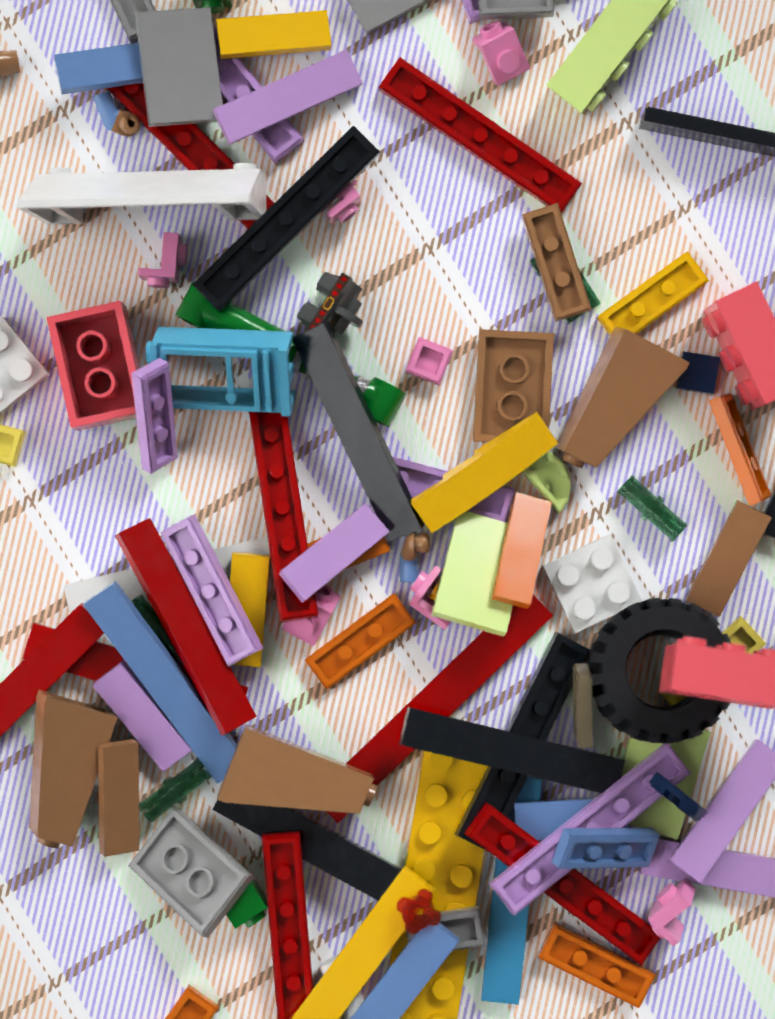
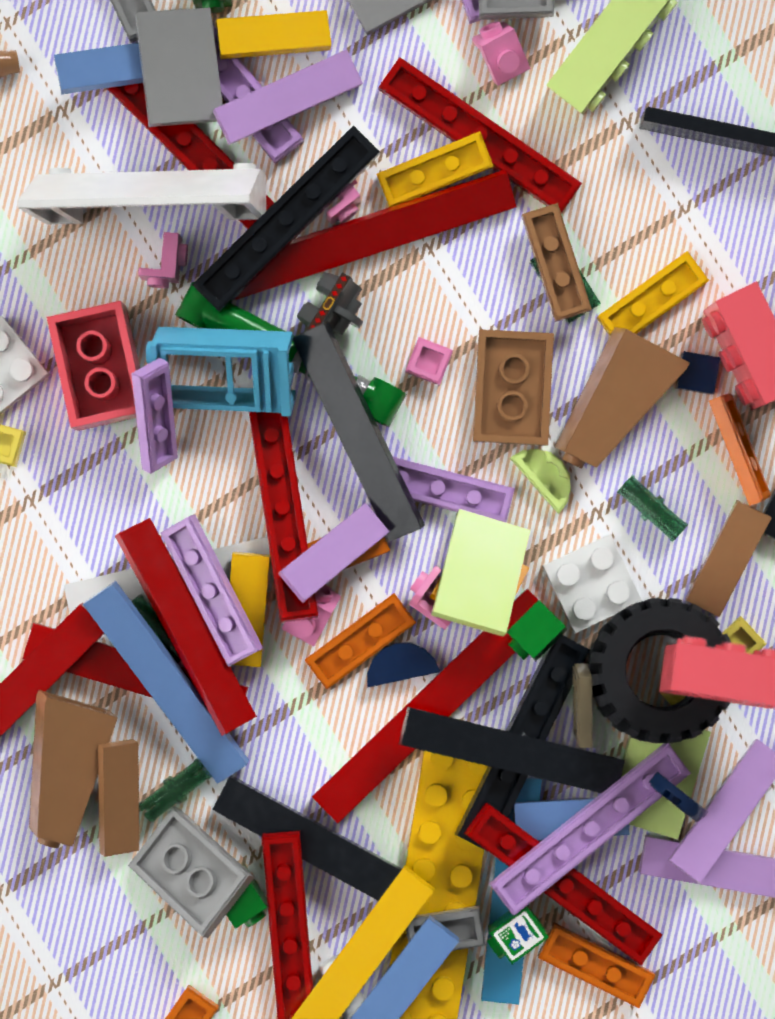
(113, 118): arm -> none
(141, 715): lavender tile -> none
(291, 776): medium nougat slope -> none
(386, 230): none -> red tile
(400, 663): none -> dark blue tile
(408, 556): arm -> none
(413, 921): clear red plate -> none
(435, 170): none -> yellow tile
(484, 472): yellow slope -> none
(516, 934): none -> brick
(521, 550): tile -> none
(535, 632): none -> green brick
(605, 848): medium blue tile -> none
(669, 904): bright pink bracket -> none

